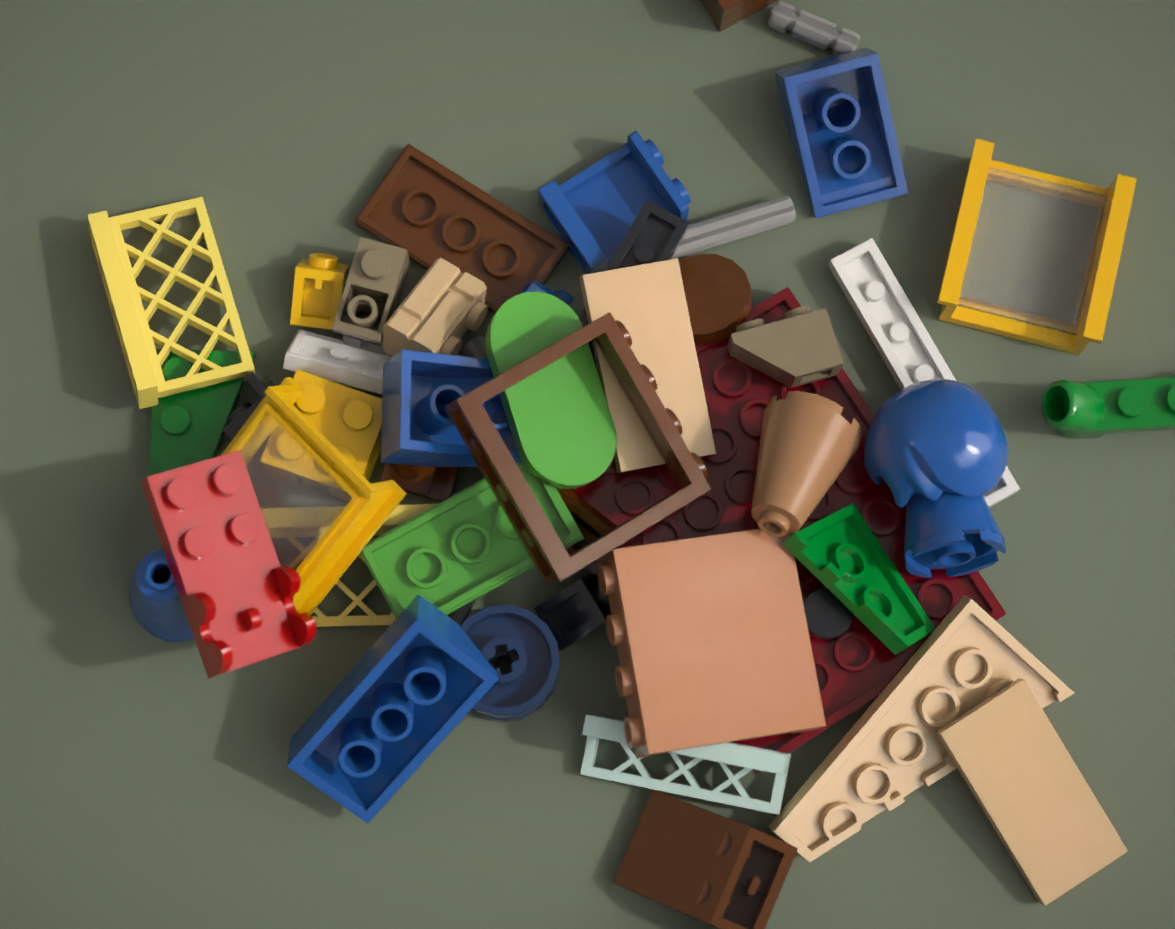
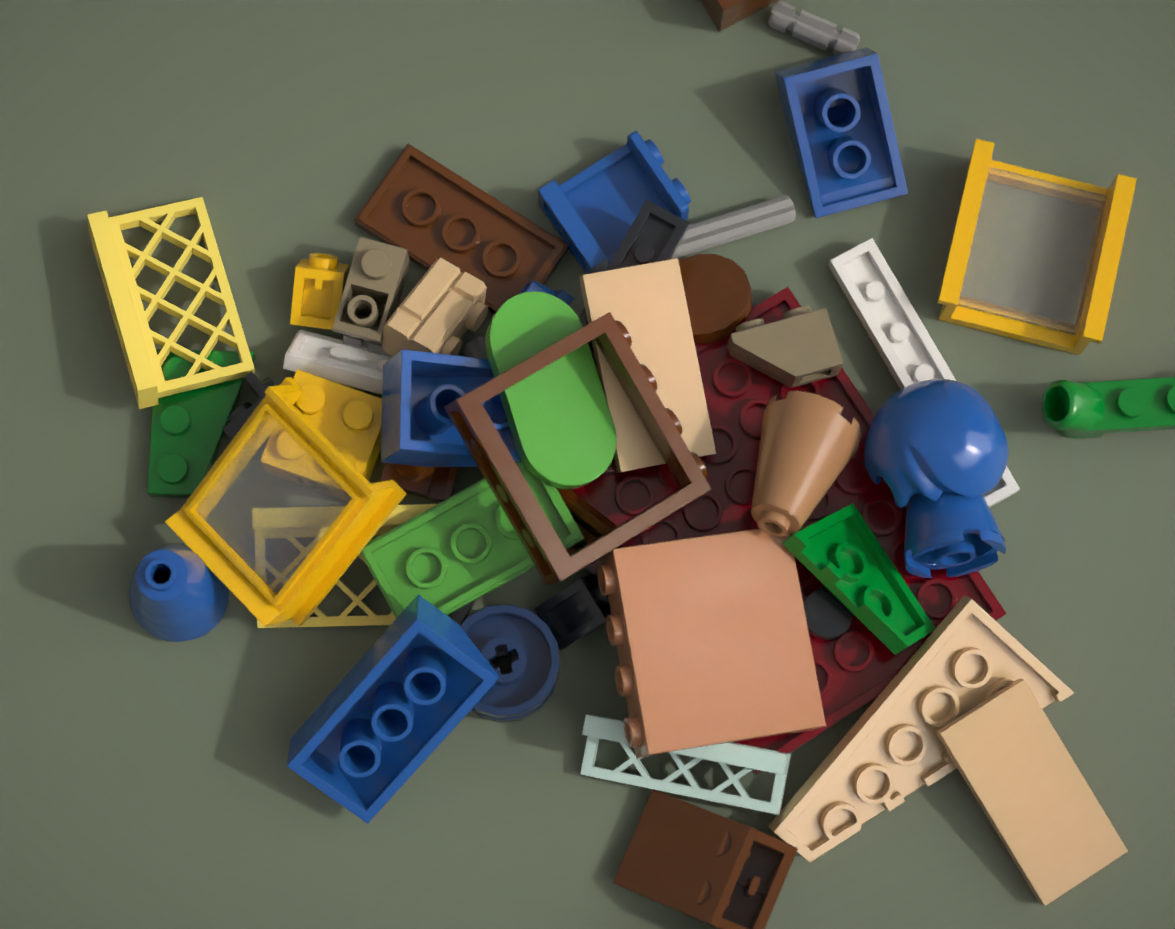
(226, 564): hinge -> none

